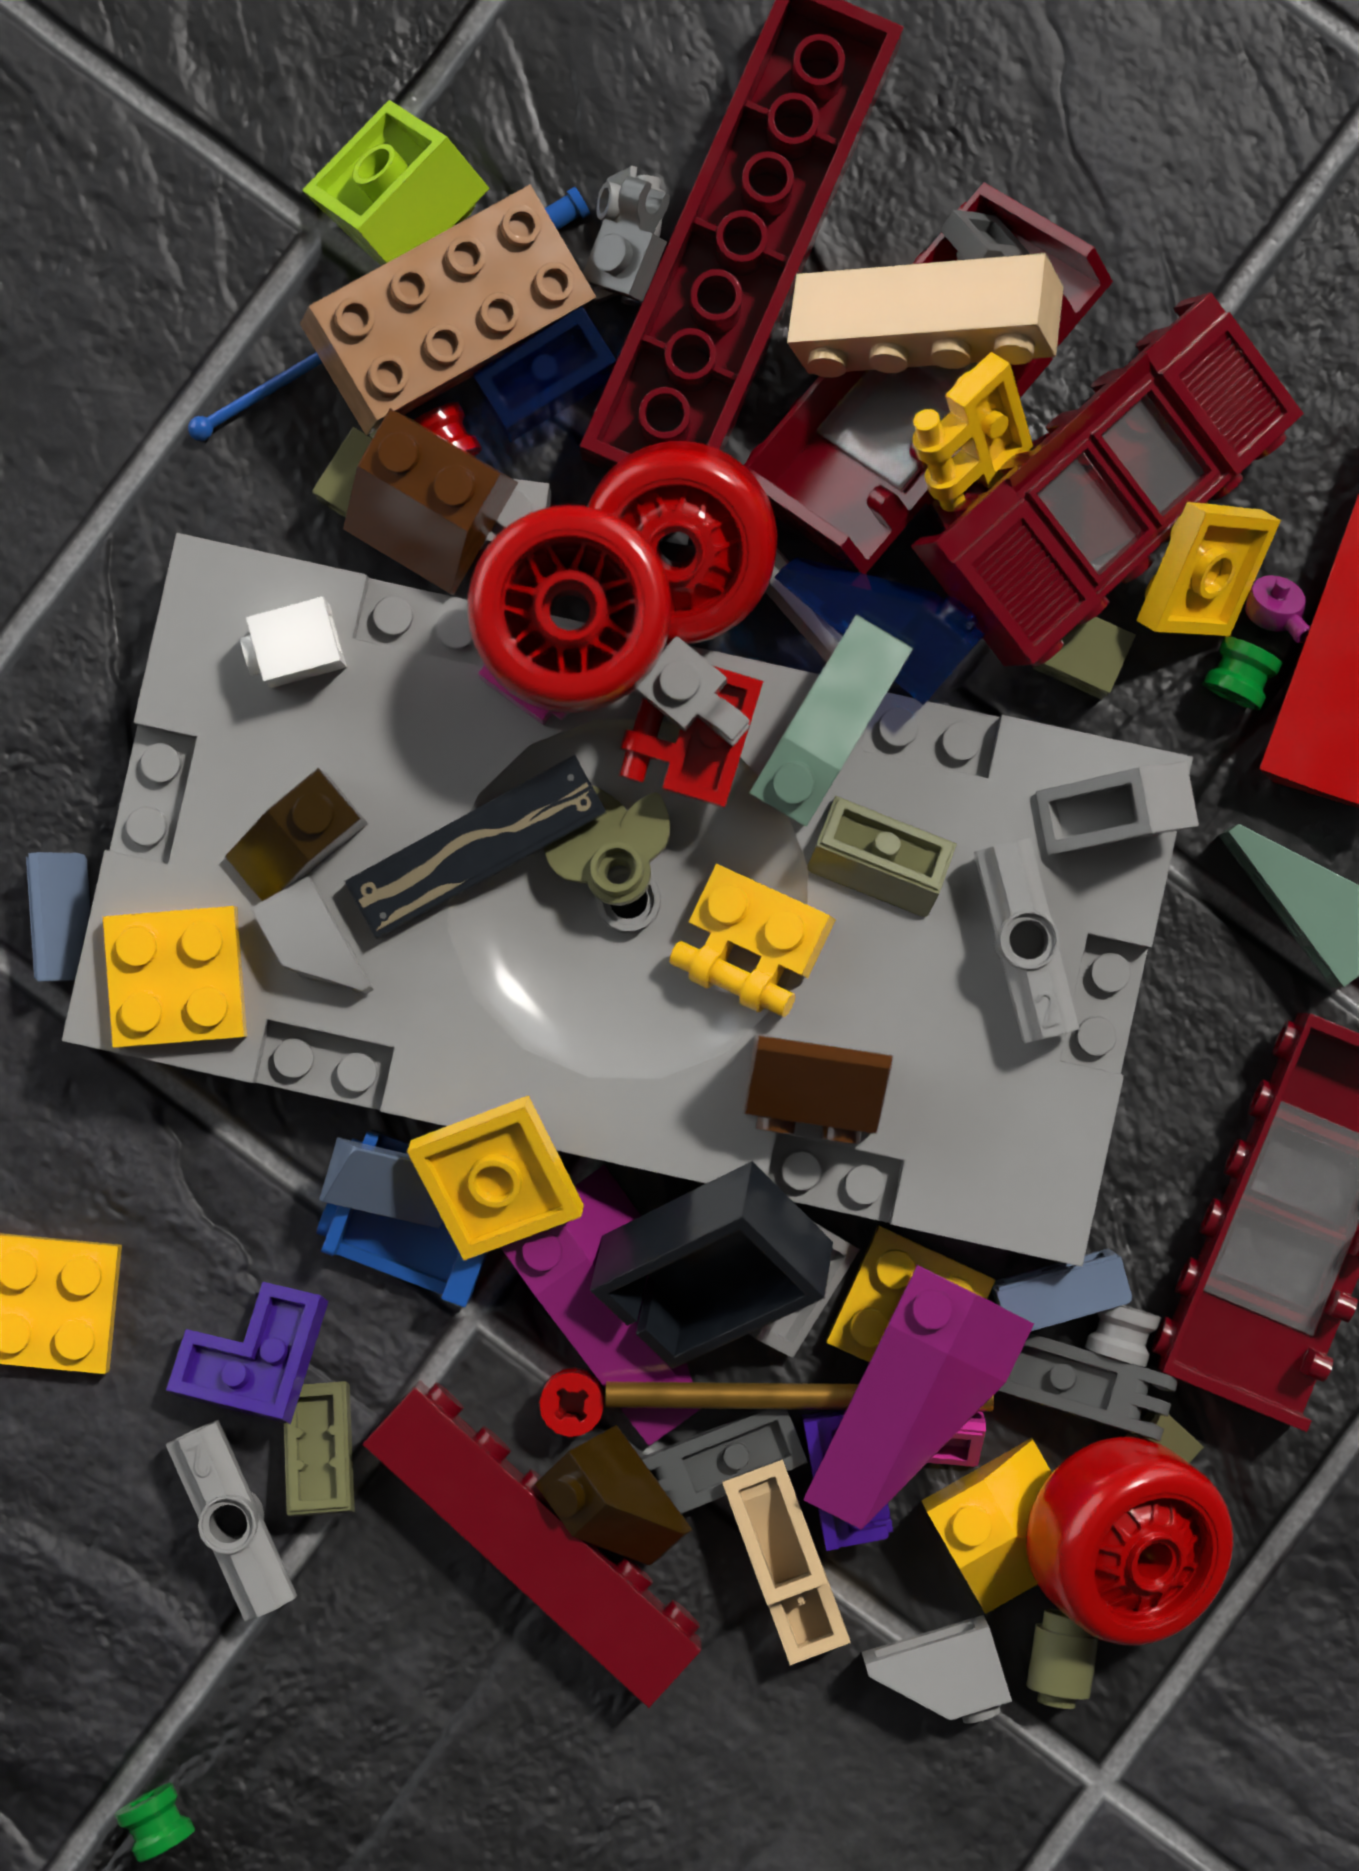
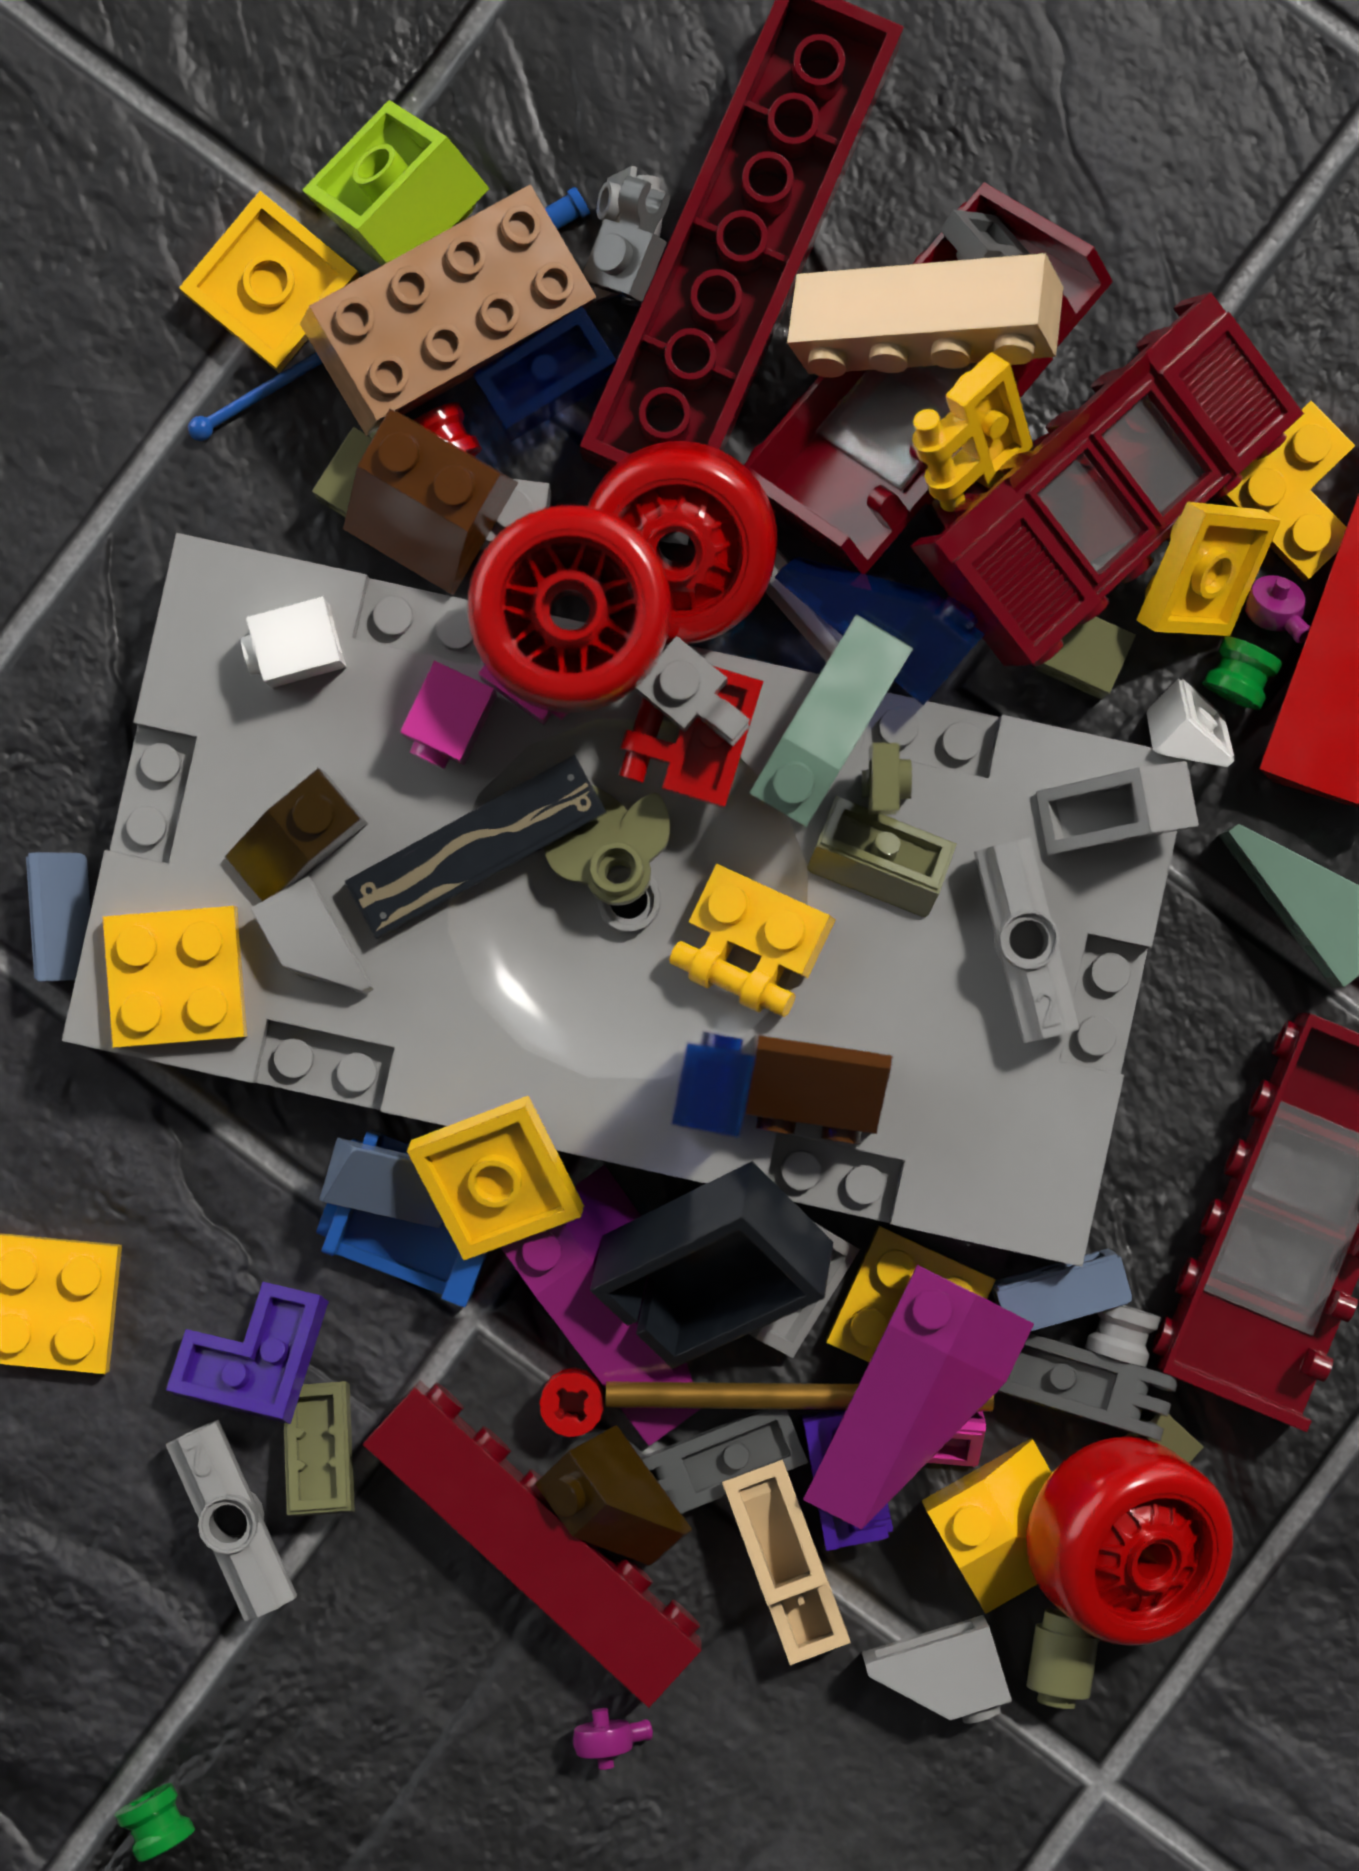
(265, 279): none -> yellow plate
(447, 716): none -> dark pink brick
(608, 1737): none -> magenta piece
(713, 1085): none -> clear blue brick
(886, 779): none -> olive plate
(1189, 727): none -> white slope
(1282, 486): none -> yellow plate

